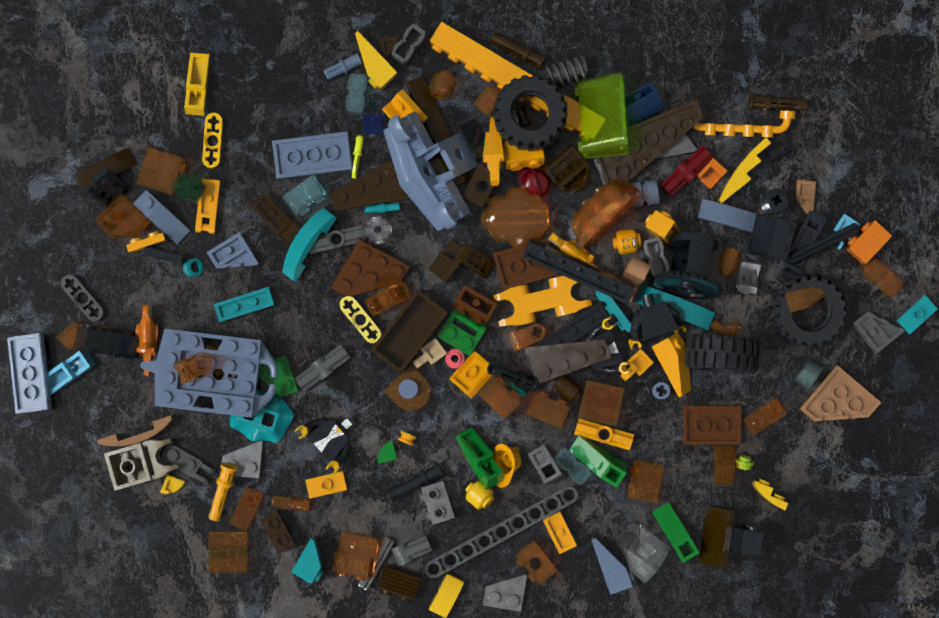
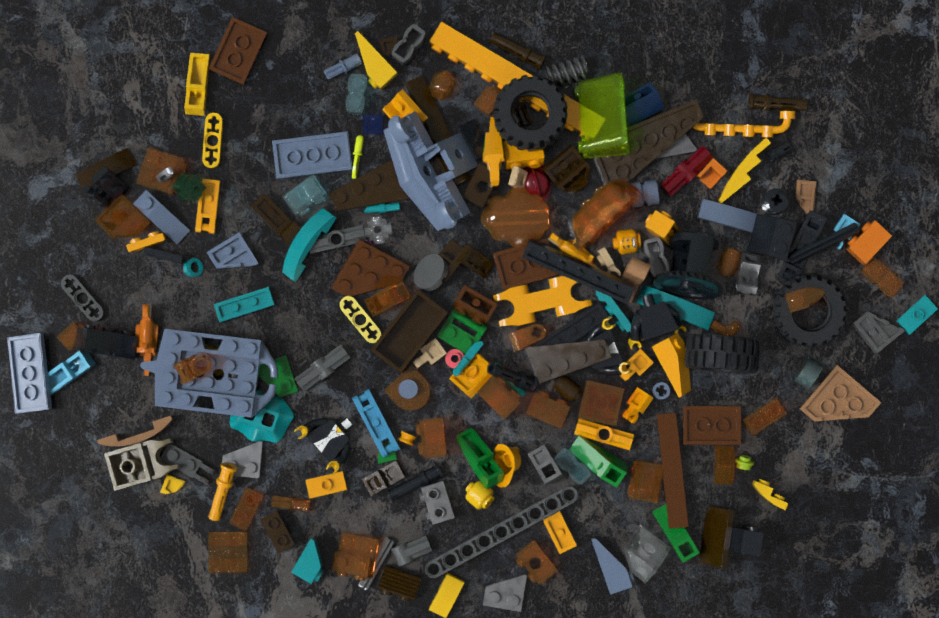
(165, 174): none -> dark grey tile
(238, 51): none -> reddish brown plate
(375, 423): none -> dark azure plate
(384, 477): none -> dark brown slope
(430, 272): none -> dark grey tile
(432, 438): none -> clear orange brick
(466, 359): none -> teal piece
(517, 177): none -> tan tile
(605, 259): none -> tan plate
(638, 403): none -> light orange plate
(672, 471): none -> reddish brown tile

